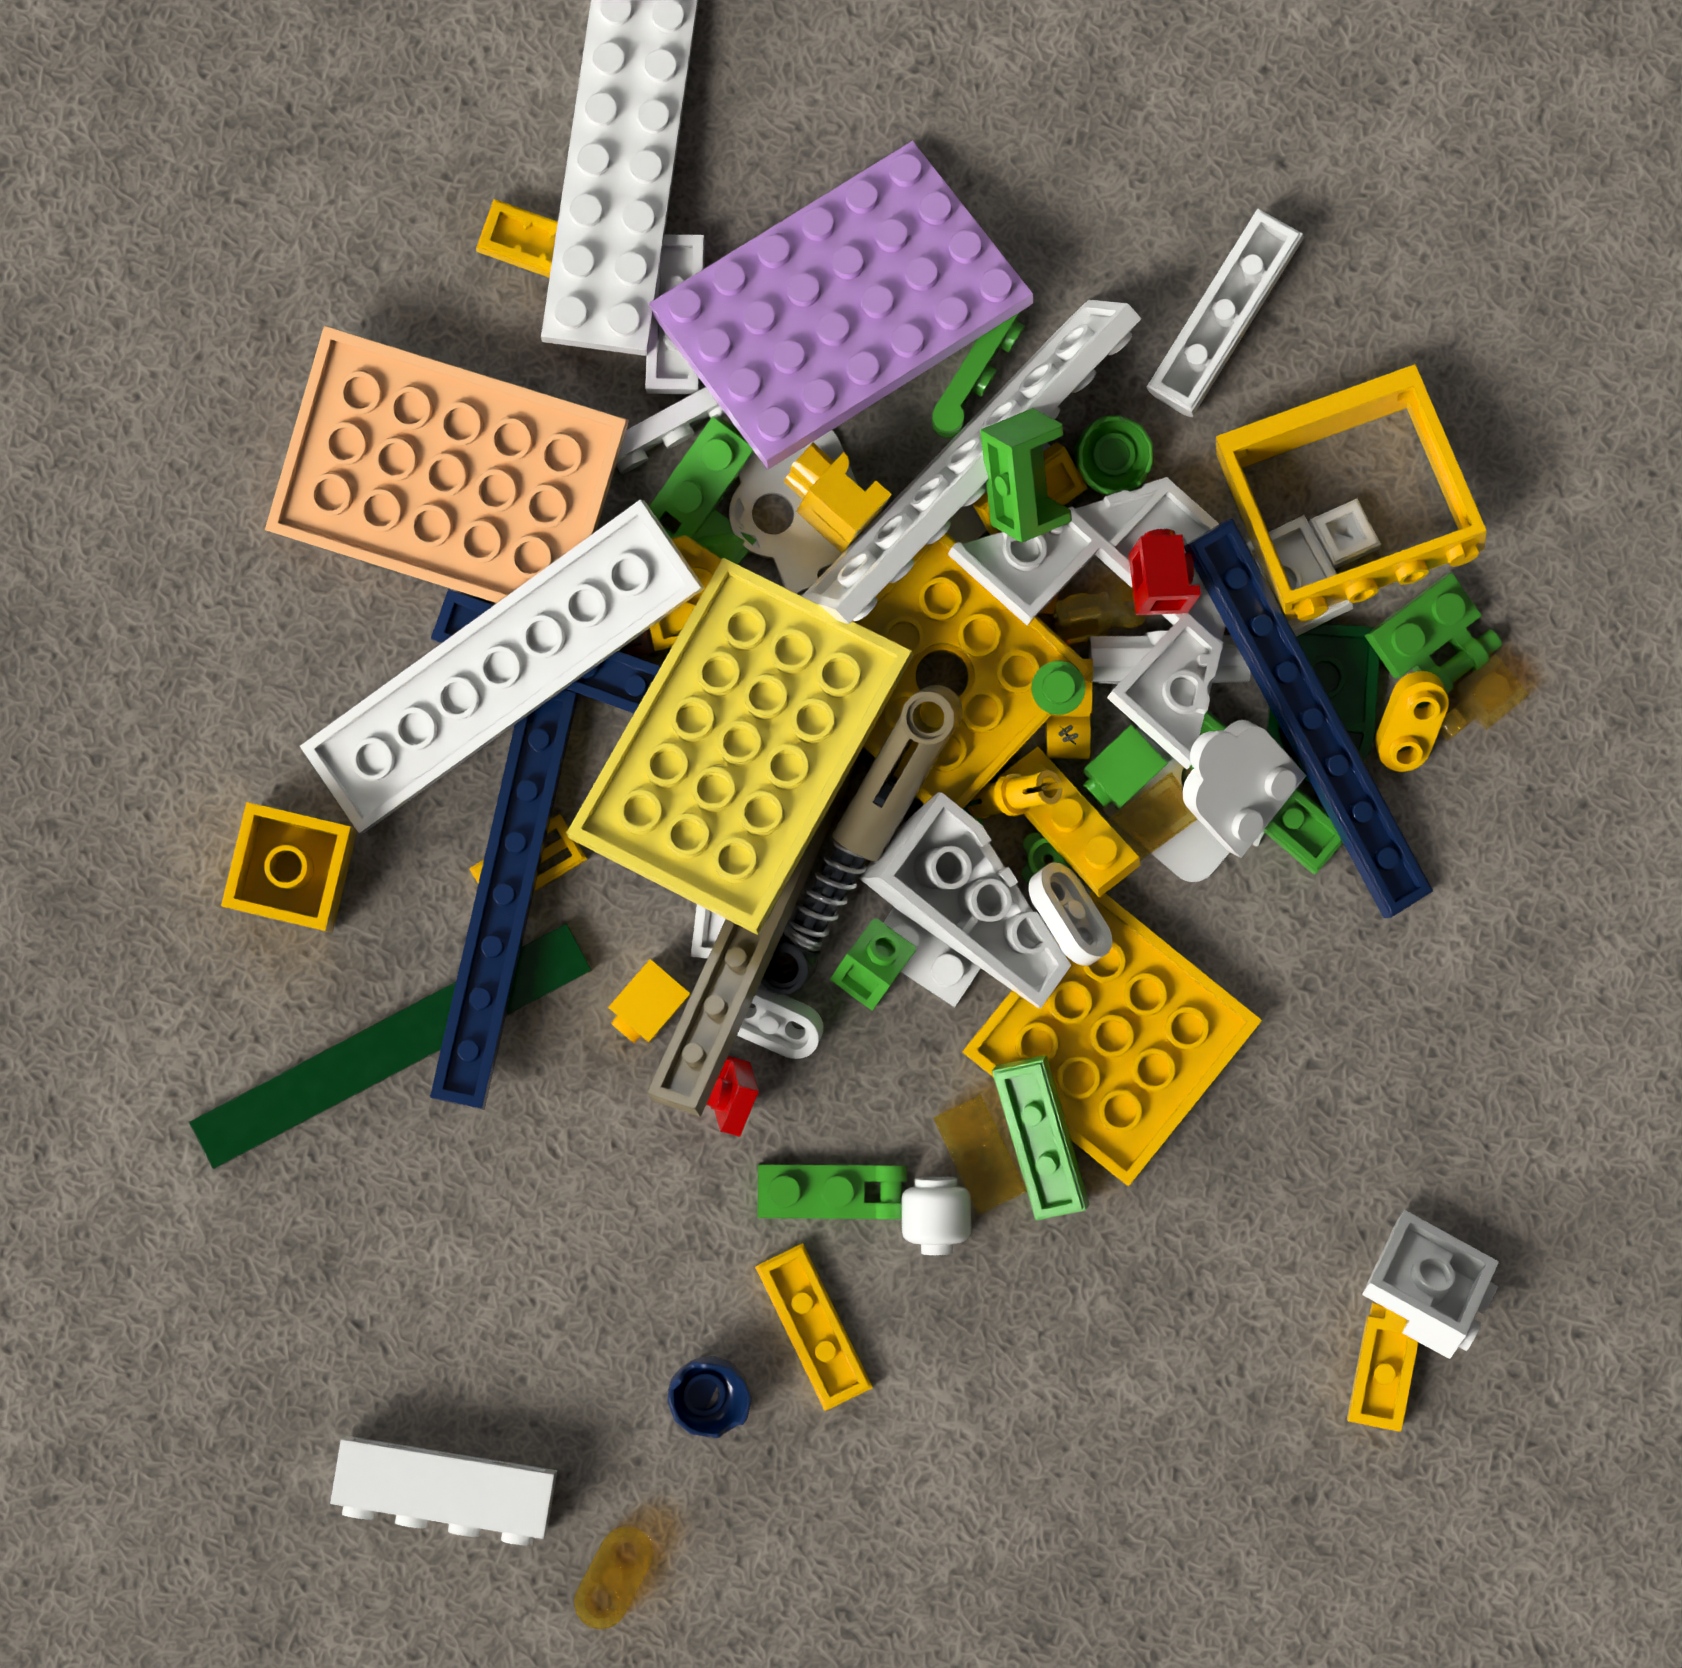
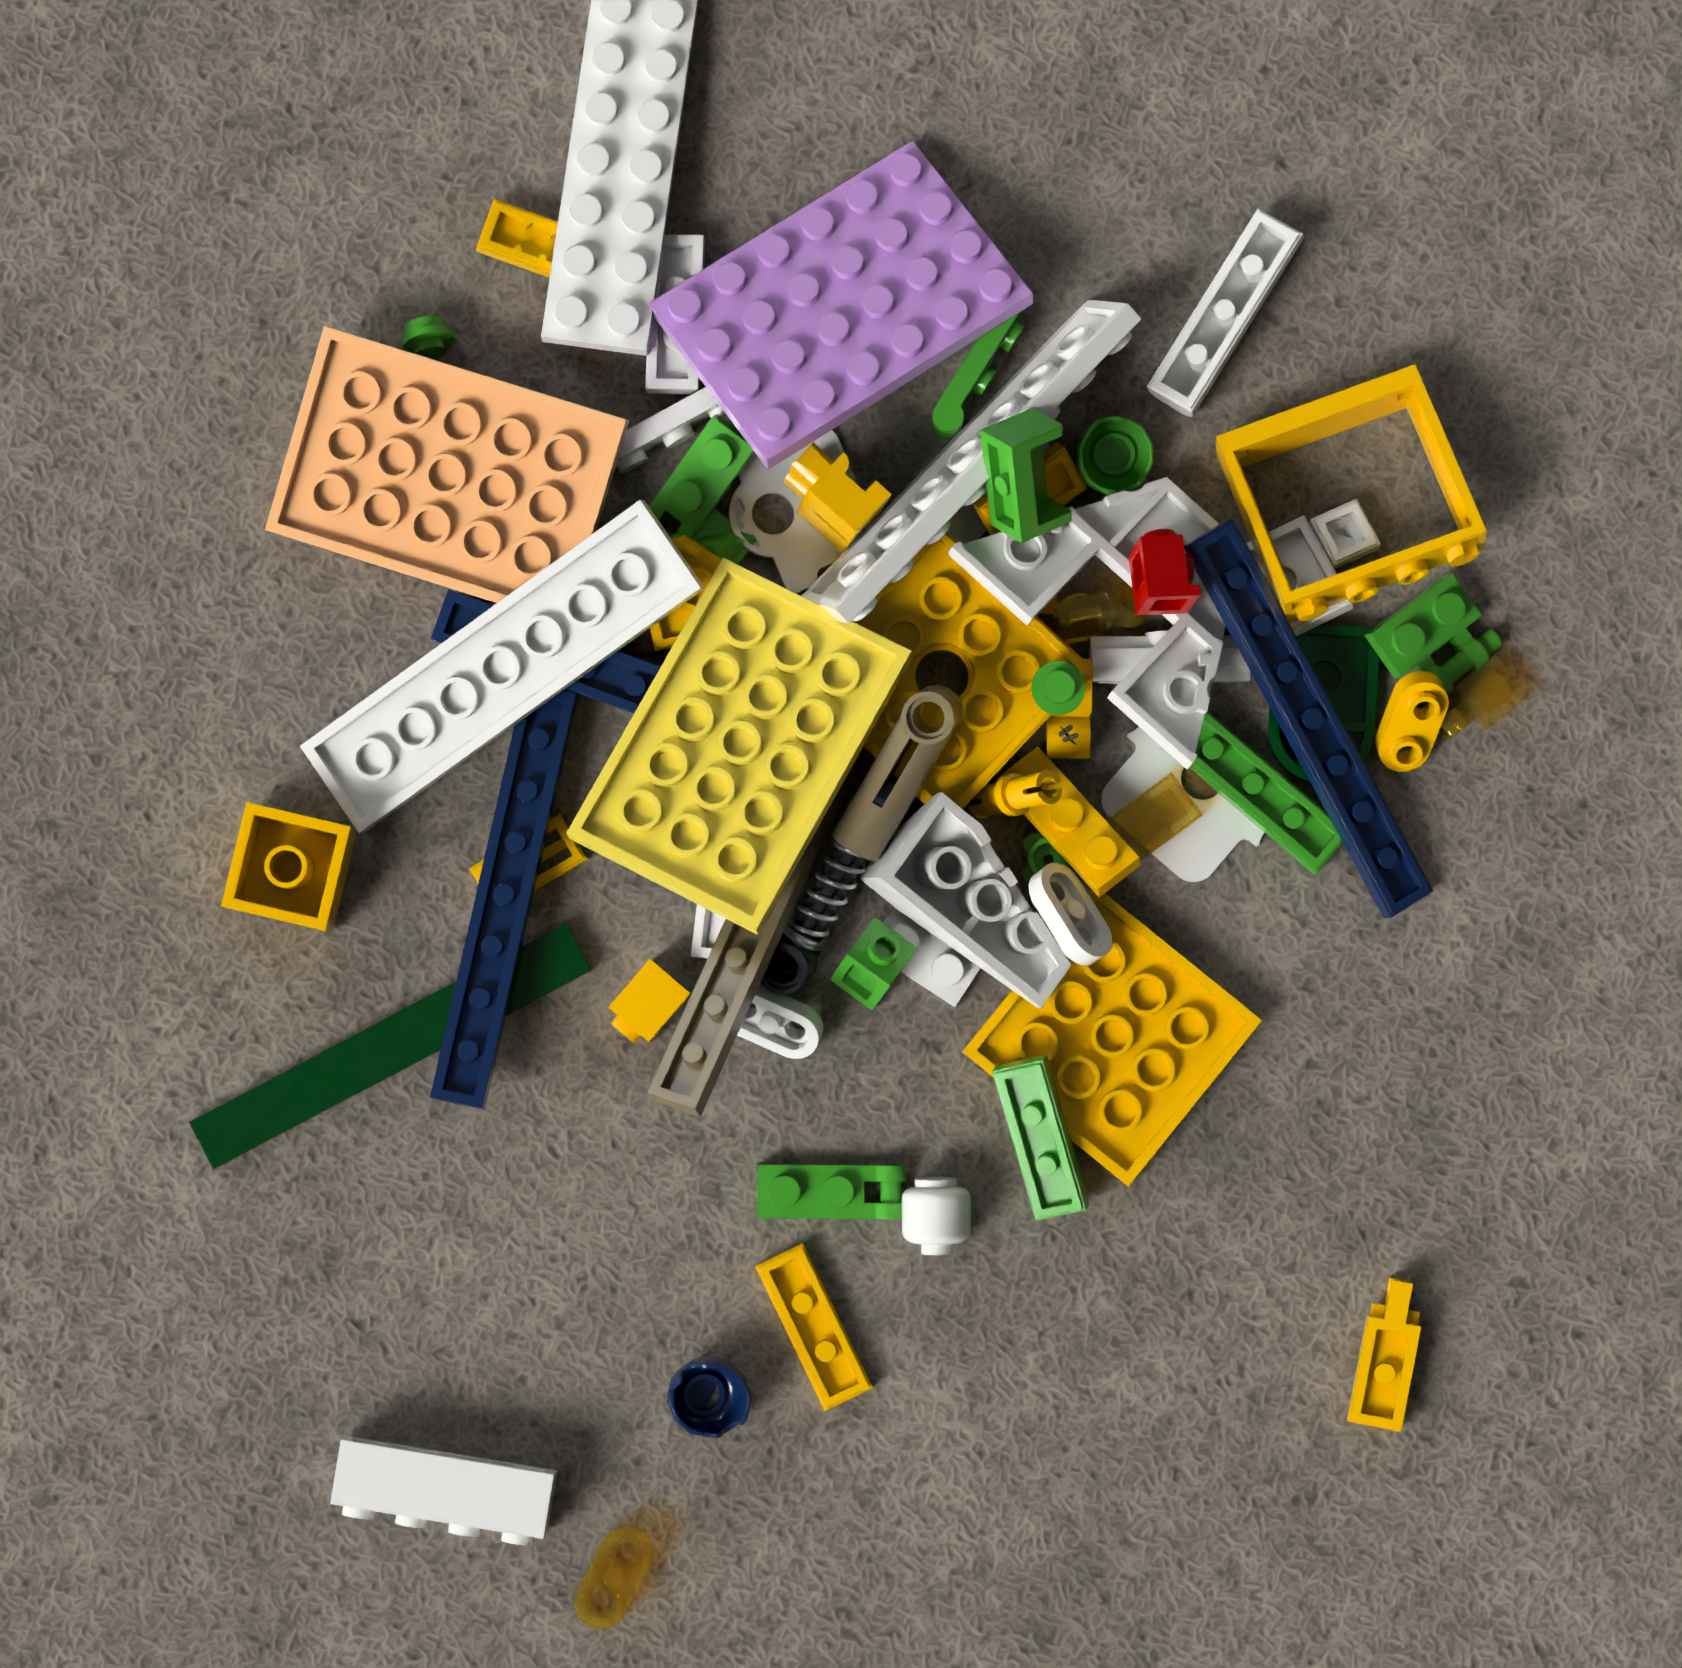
(427, 336): none -> bright green plate
(734, 1095): red bracket -> none
(979, 1154): clear yellow plate -> none
(1122, 769): bright green brick -> none
(1239, 783): white plate -> none
(1433, 1284): white plate -> none

